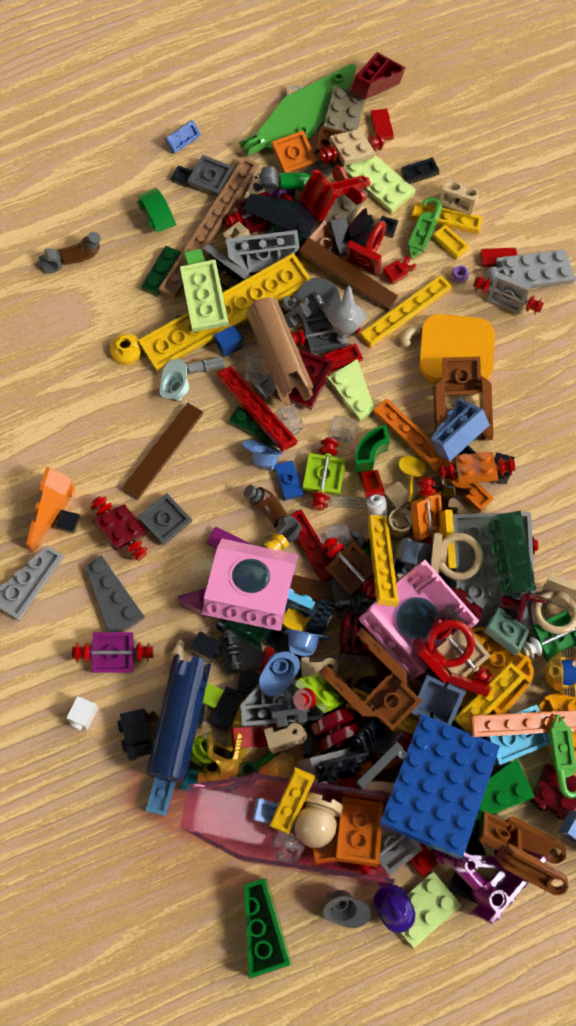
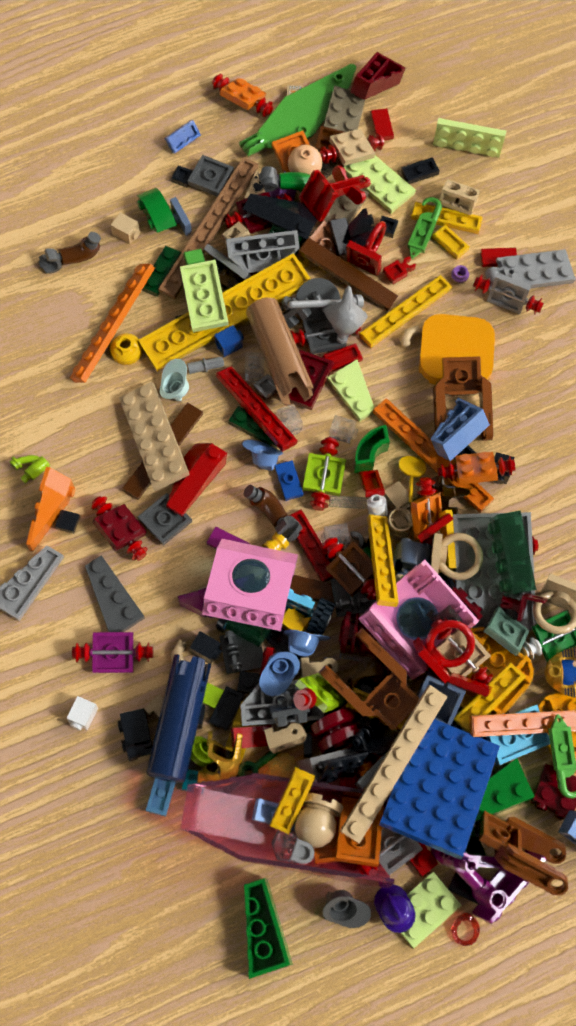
(34, 470): none -> lime plant
(111, 324): none -> orange plate
(125, 228): none -> tan brick
(154, 436): none -> tan plate
(180, 216): none -> sand blue plate
(204, 464): none -> red wedge
(243, 94): none -> orange plate
(302, 852): none -> light grey tile
(305, 159): none -> light nougat cylinder
(358, 299): none -> light grey piece
(393, 764): none -> tan plate
(434, 527): none -> red tile
(469, 137): none -> yellowish green plate
(474, 923): none -> clear red piece

